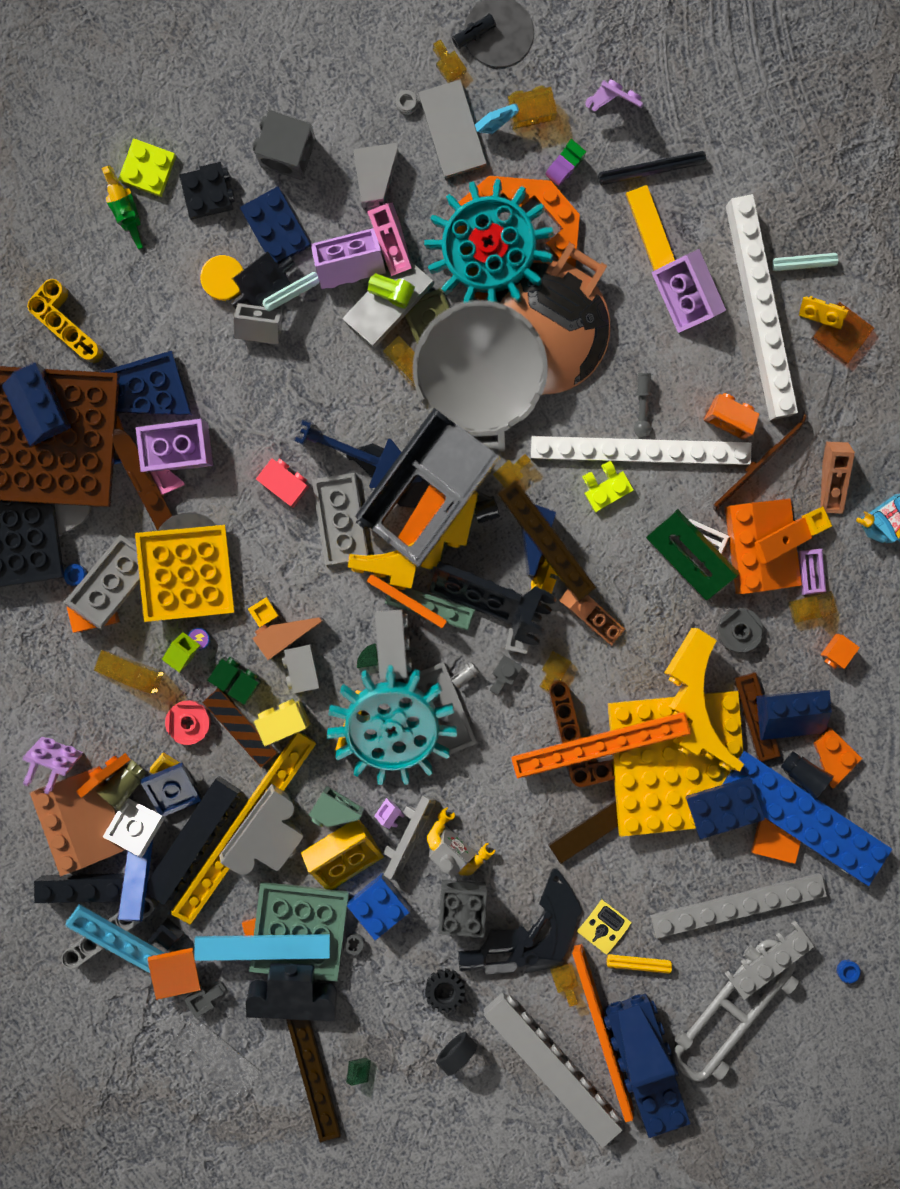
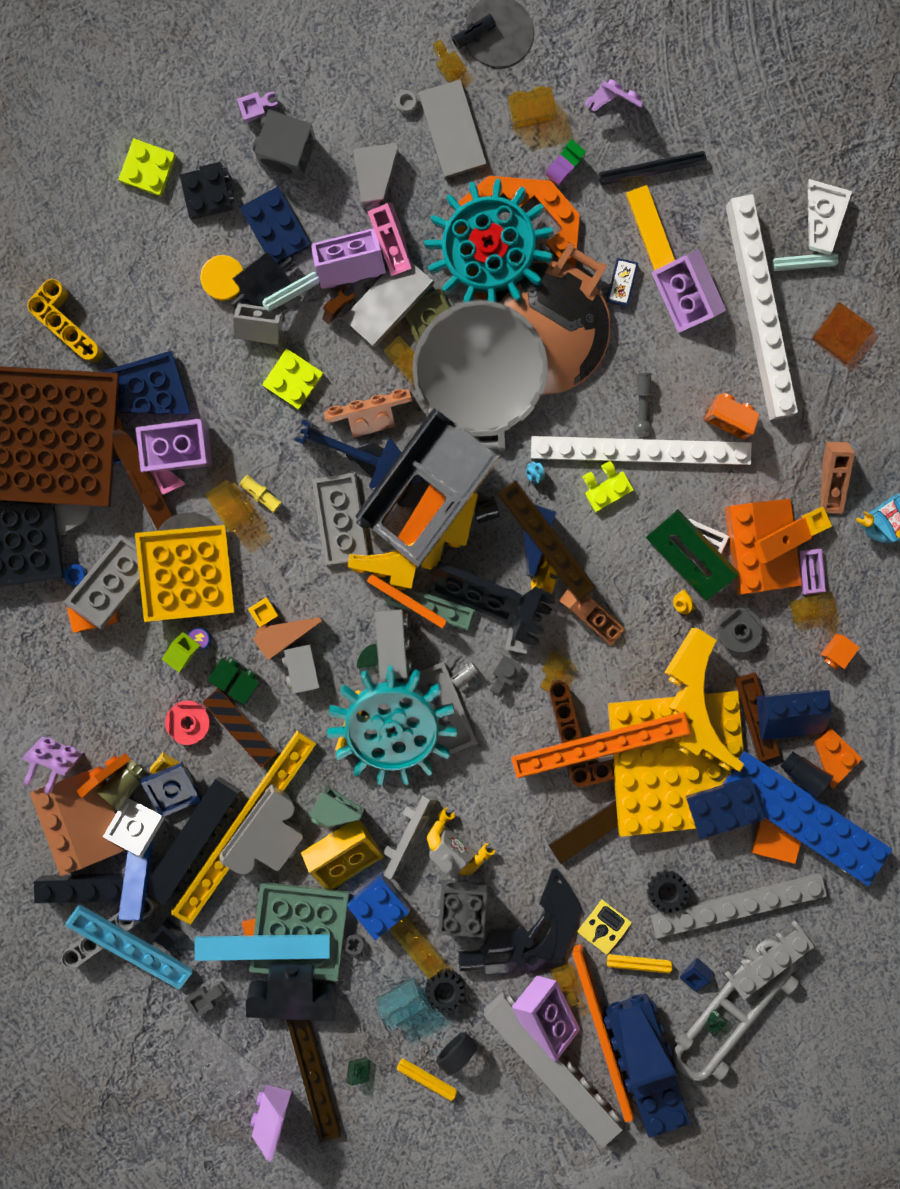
(35, 404): dark blue slope -> none
(122, 205): green animal -> none
(129, 672): clear yellow slope -> none
(174, 973): orange tile -> none
(229, 505): none -> clear yellow brick
(253, 106): none -> lavender plate
(260, 493): none -> light yellow pin
(269, 1119): none -> lavender slope
(282, 482): coral brick -> none
(282, 722): light yellow piece -> none
(293, 379): none -> neon yellow plate
(335, 307): none -> reddish brown plate
(369, 415): none -> nougat bracket
(388, 813): lavender tile -> none
(396, 292): lime piece -> none
(402, 1004): none -> clear light blue brick
(417, 947): none -> clear yellow plate
(426, 1079): none -> yellow axle
(496, 119): medium azure tile -> none
(511, 471): clear yellow plate -> none
(535, 472): none -> medium azure plate
(546, 1016): none -> lavender slope
(622, 282): none -> tile
(667, 904): none -> black tyre
(683, 602): none -> yellow plate
(697, 975): none -> dark blue slope
(715, 1022): none -> clear green tile
(754, 467): reddish brown piece -> none
(819, 311): yellow hinge -> none
(825, 215): none -> white wing
(848, 971): blue tile -> none

